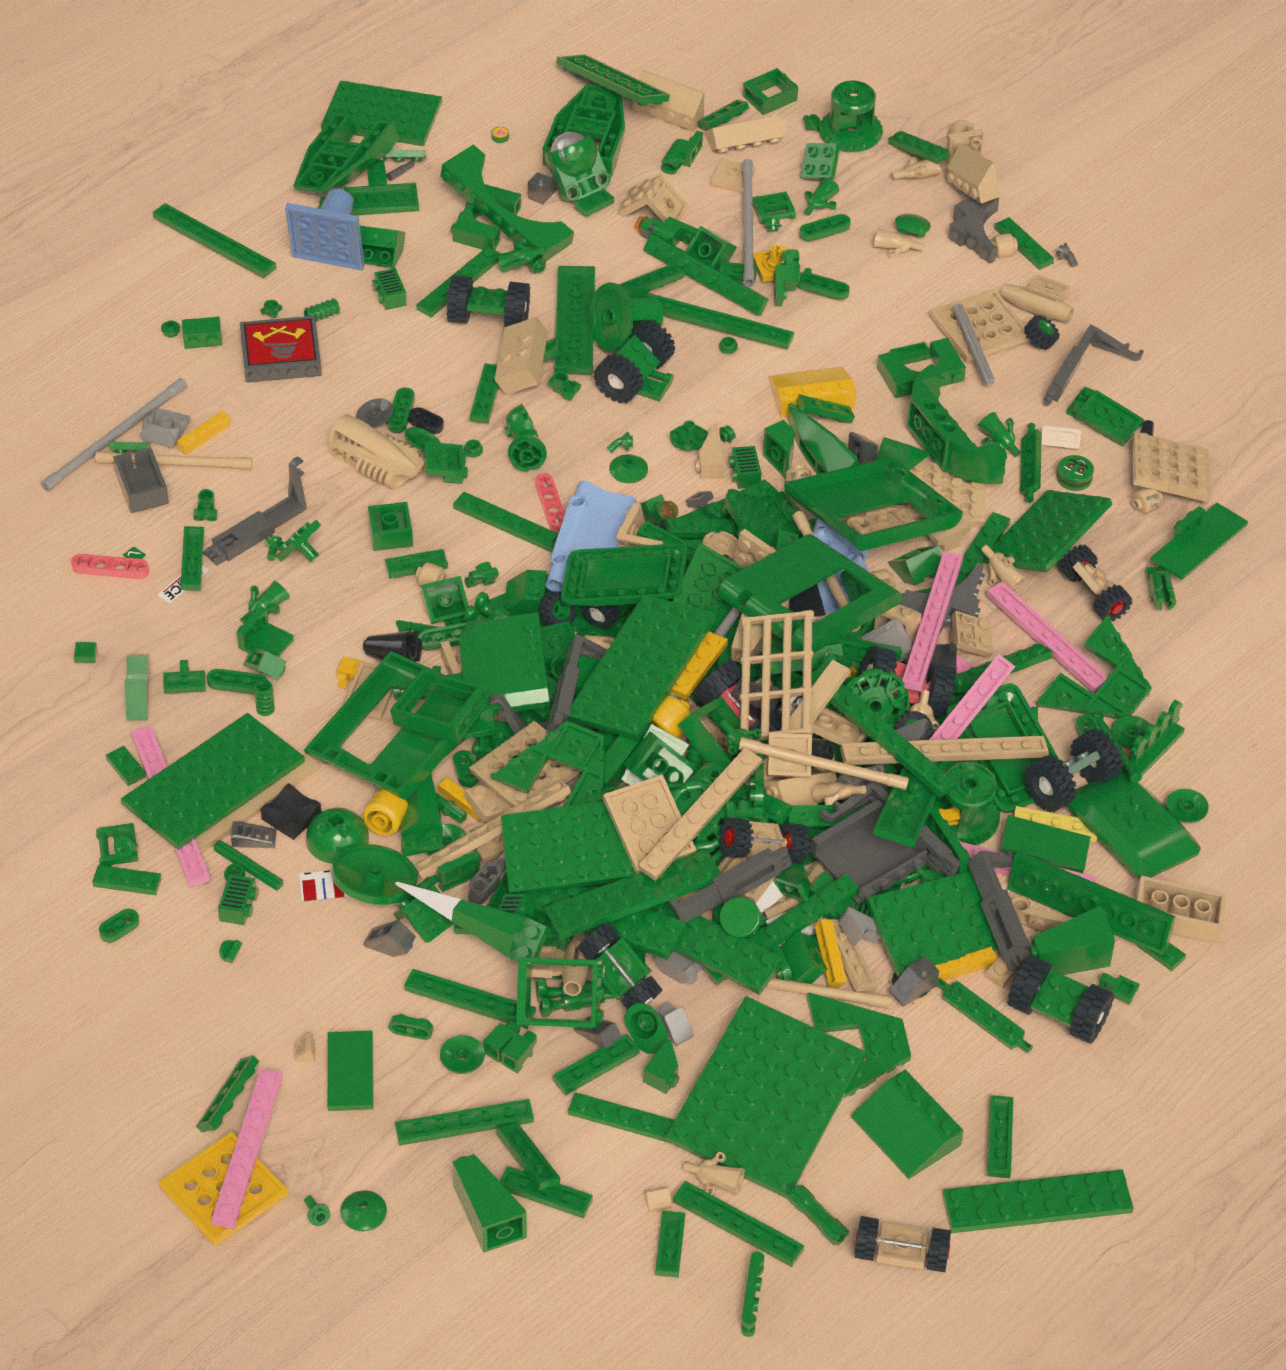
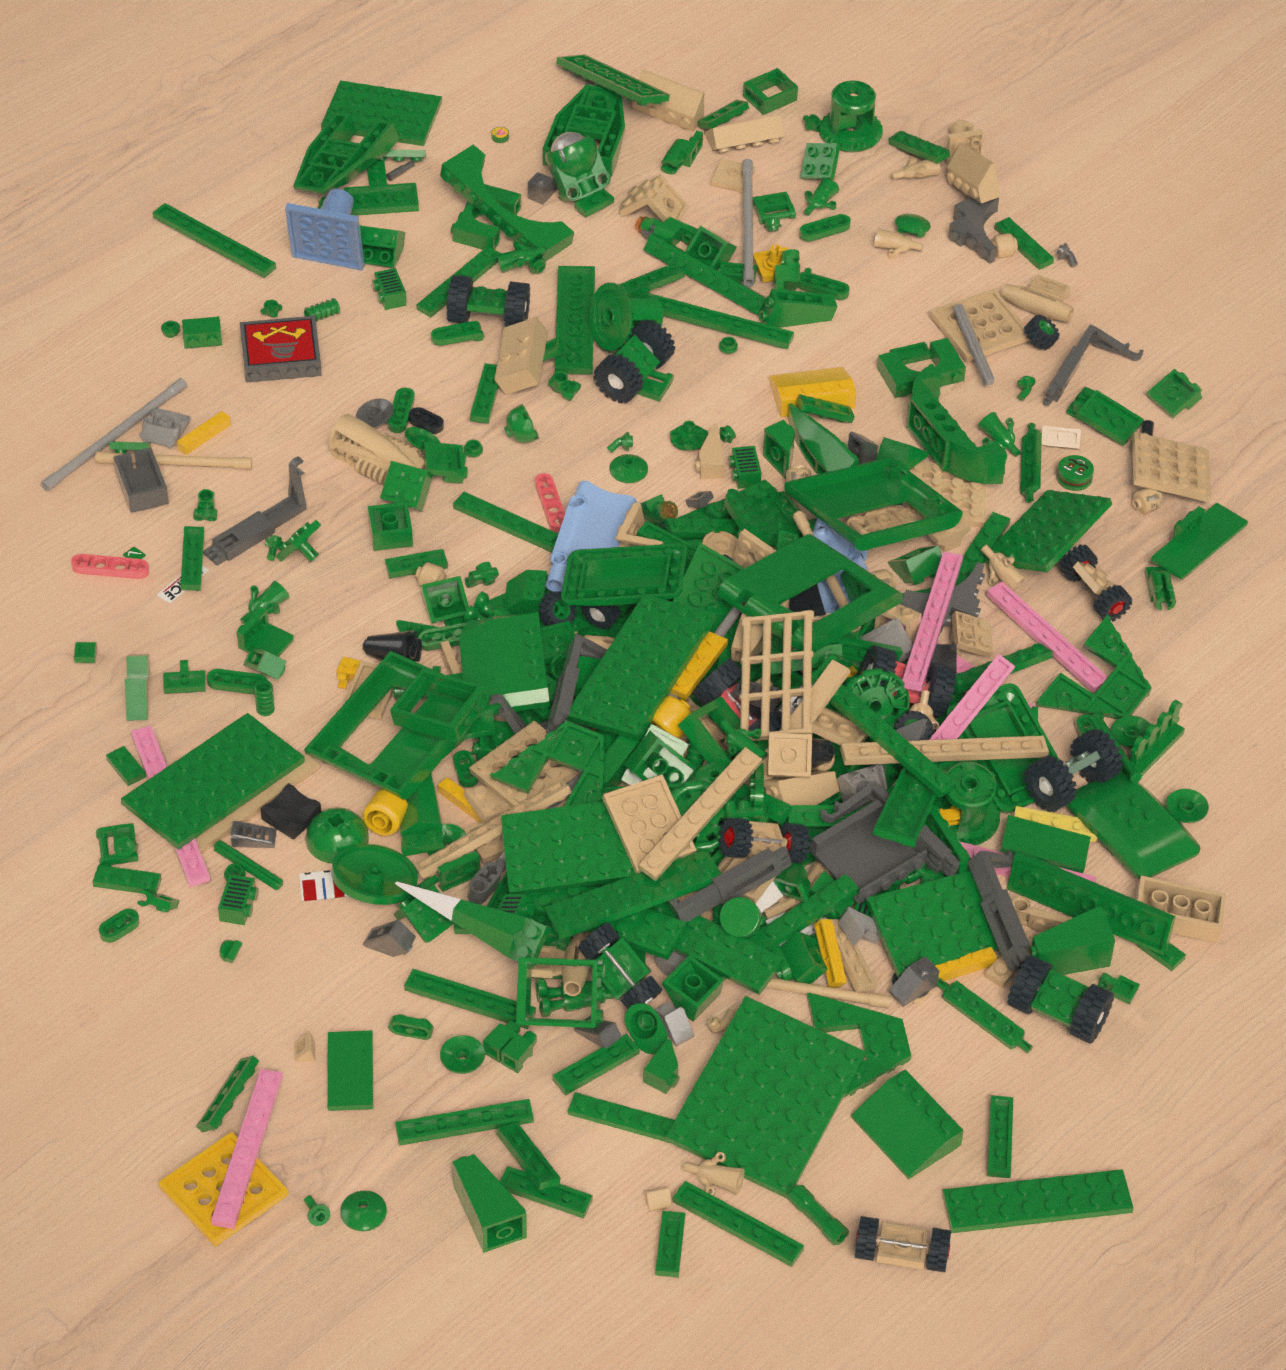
(162, 902): none -> green plate
(407, 485): none -> green brick
(450, 809): green axle -> none
(457, 333): none -> green plate
(527, 452): green cone -> none
(693, 987): none -> green slope
(721, 1025): none -> tan arm
(754, 1284): green plate -> none
(760, 748): tan piece -> none
(796, 308): none -> green slope
(832, 791): tan piece -> none
(1026, 384): none -> green plate
(1175, 393): none -> green plate

